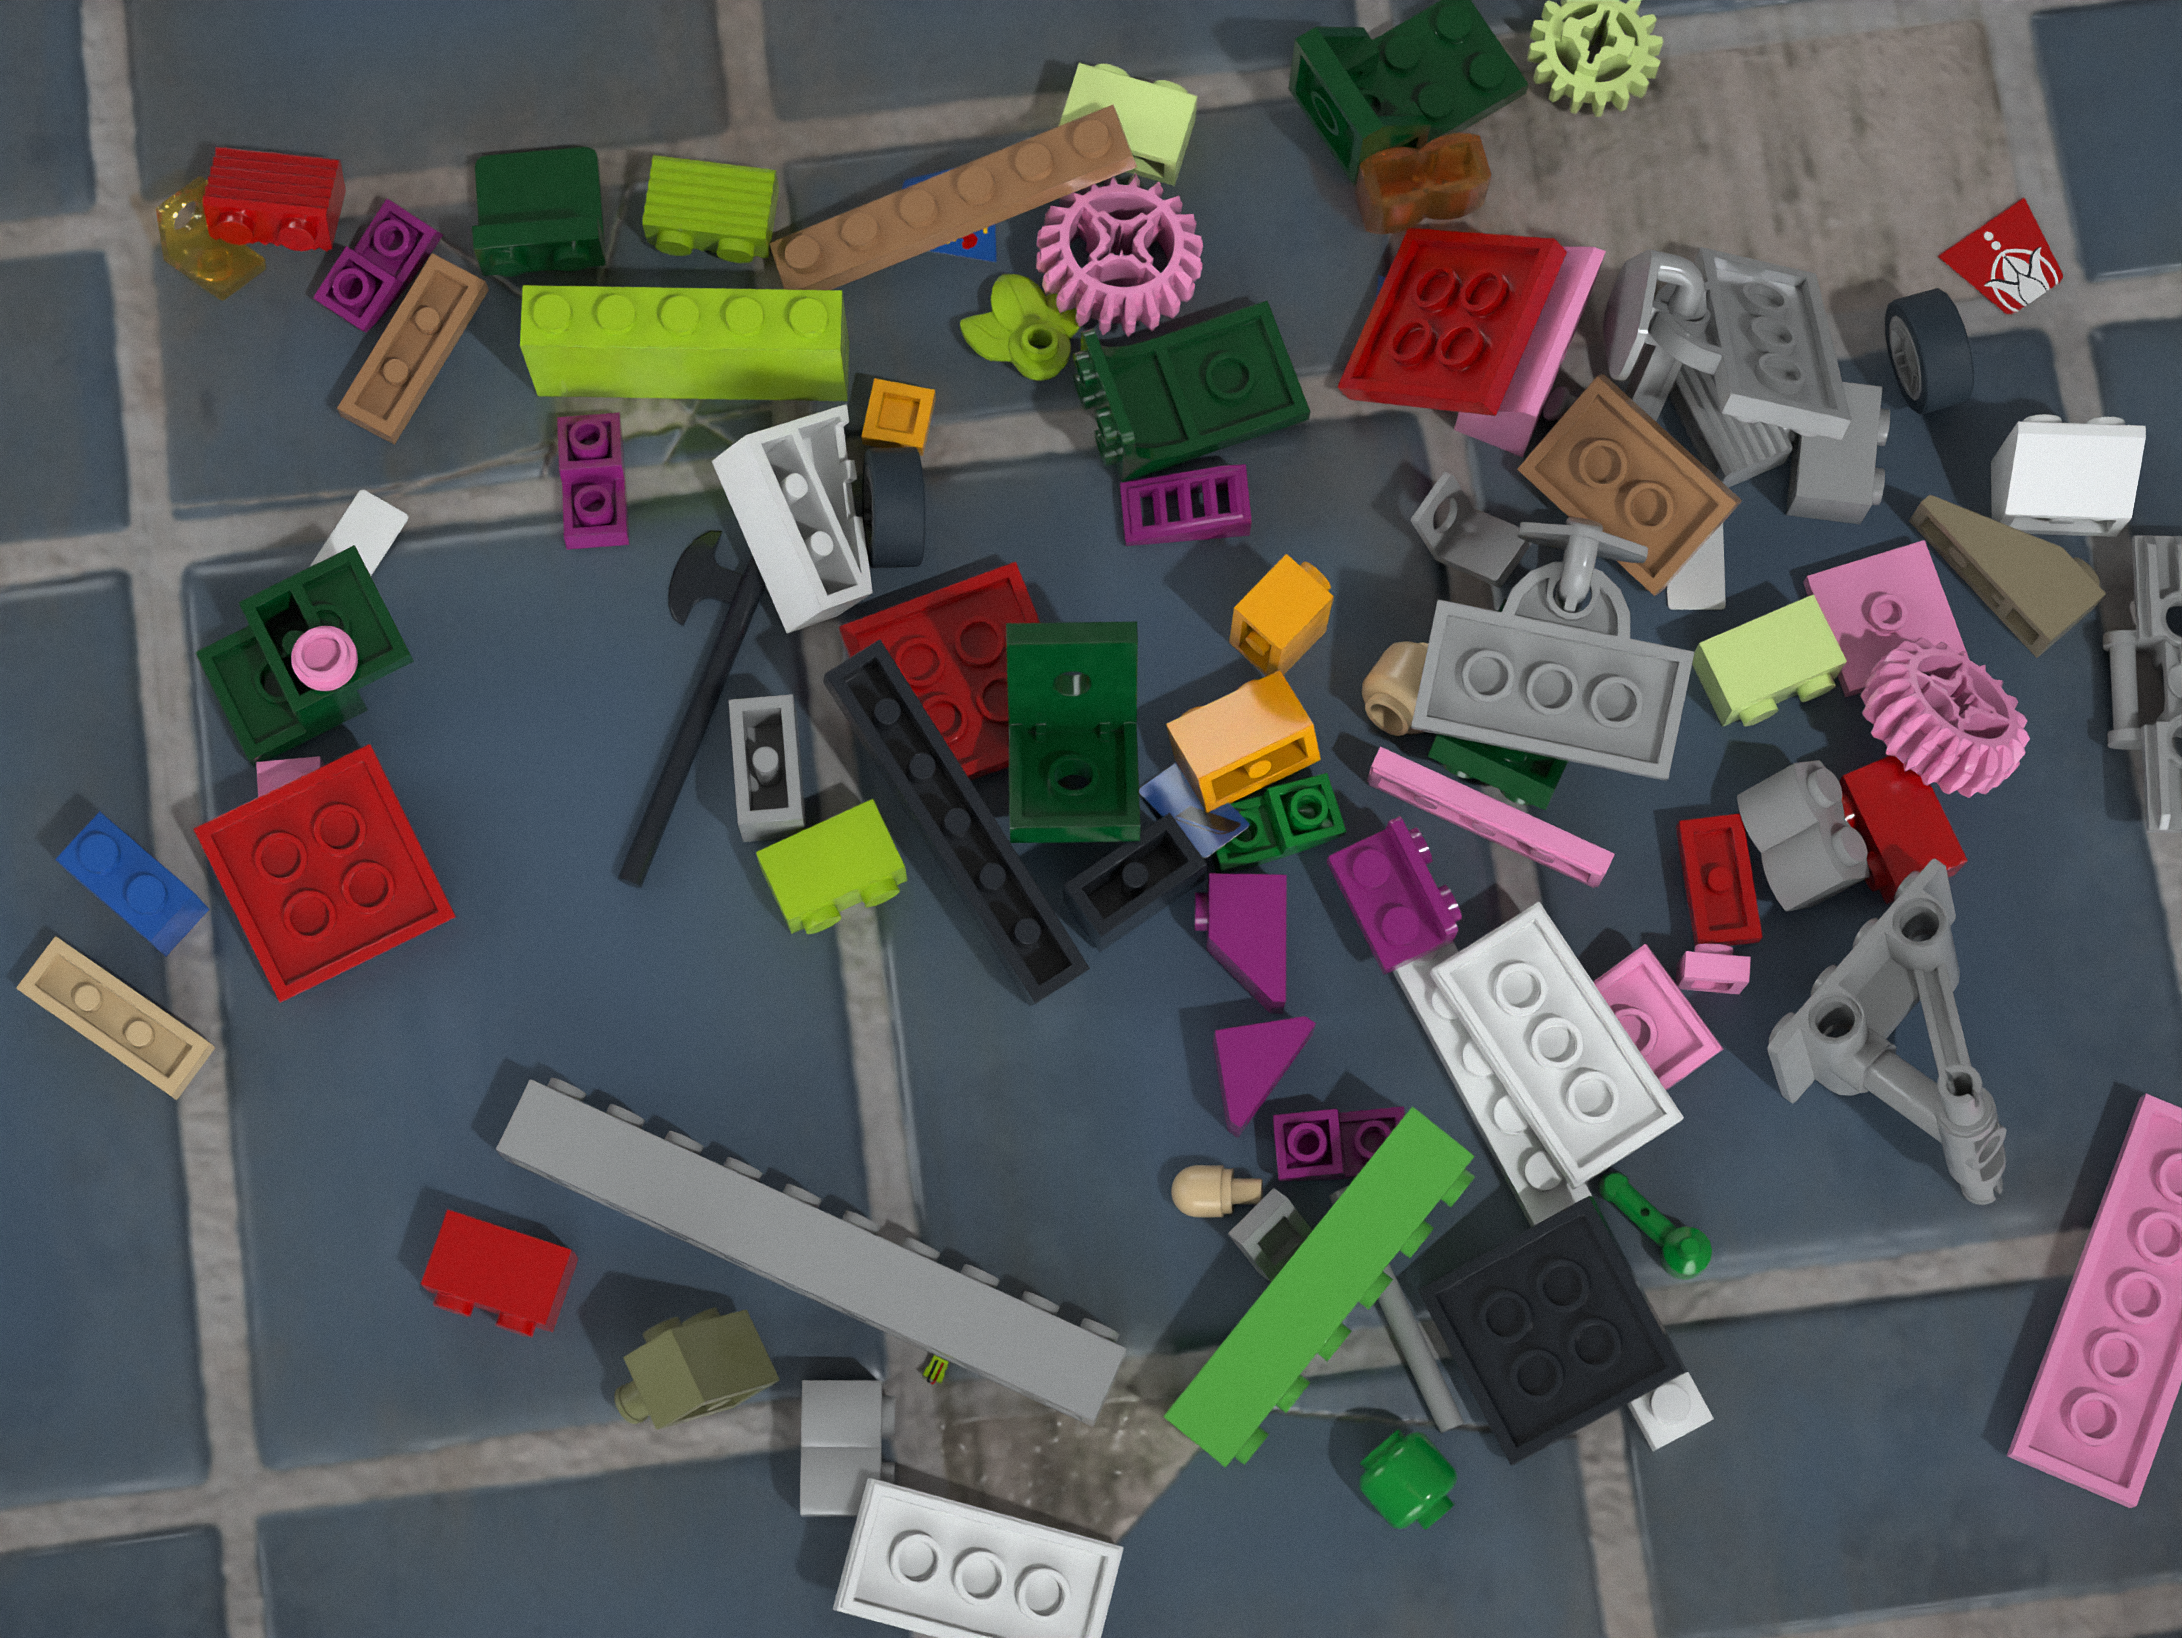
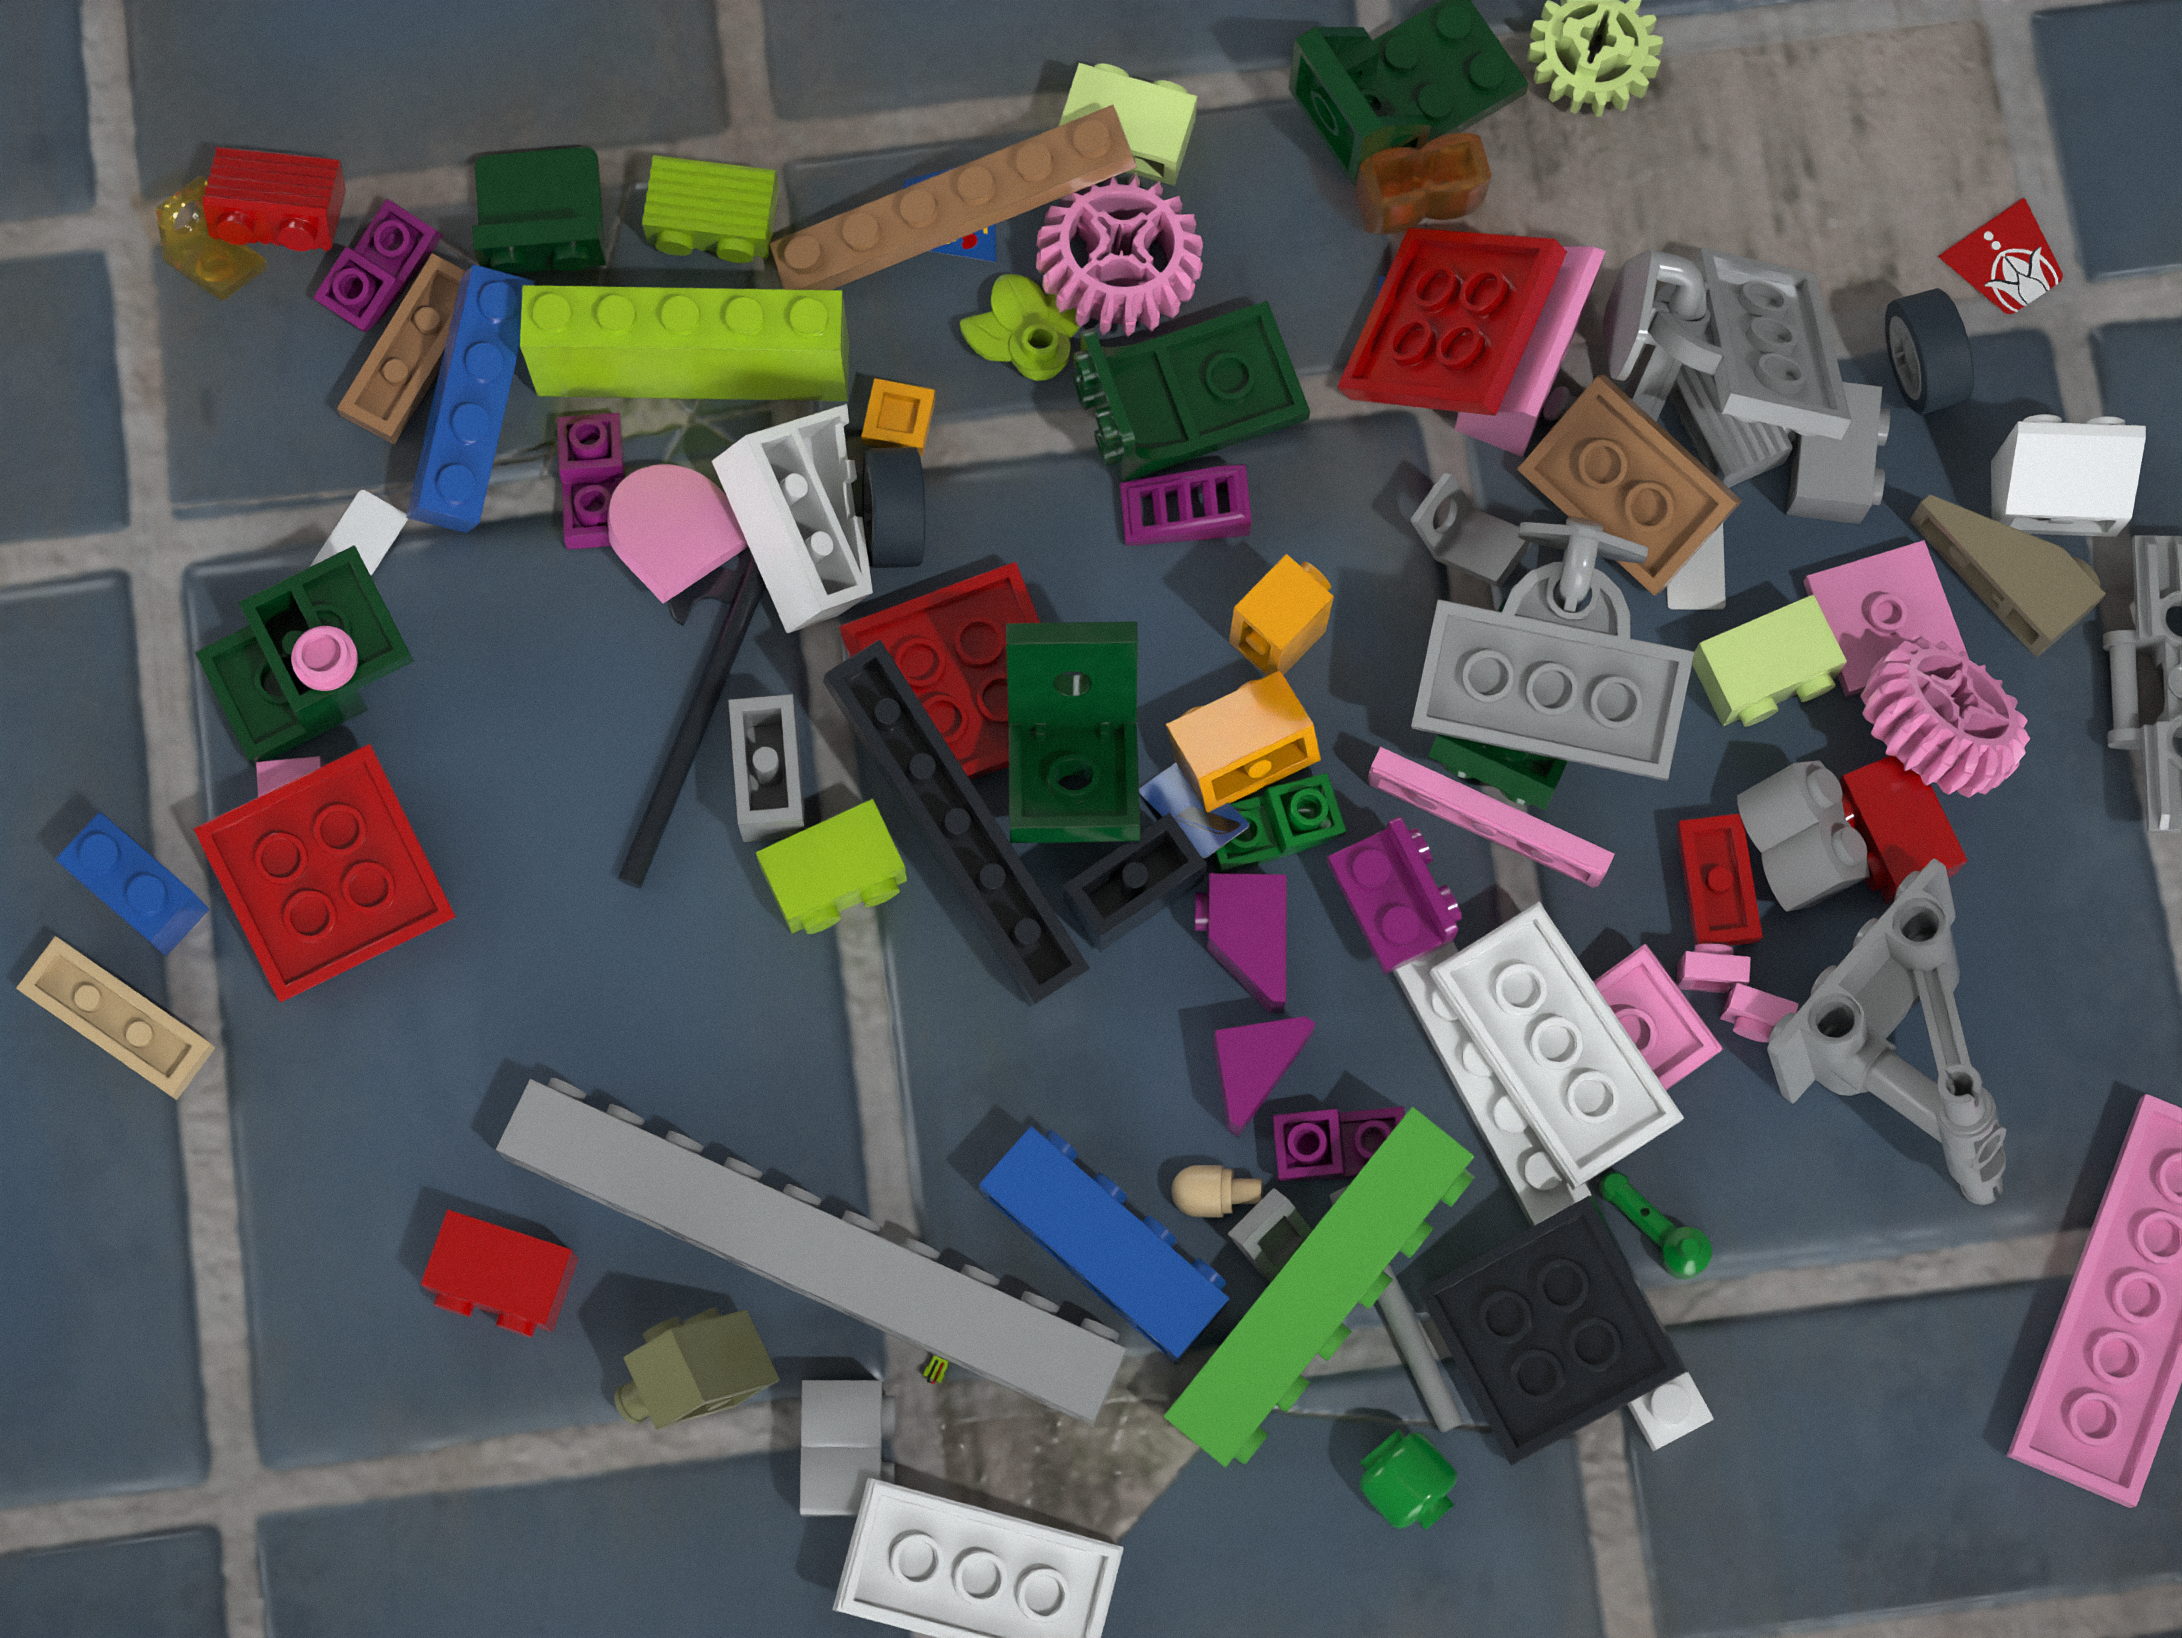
(469, 401): none -> blue brick
(672, 527): none -> bright pink tile
(1104, 1244): none -> blue brick
(1393, 687): tan head -> none
(1755, 1011): none -> bright pink plate

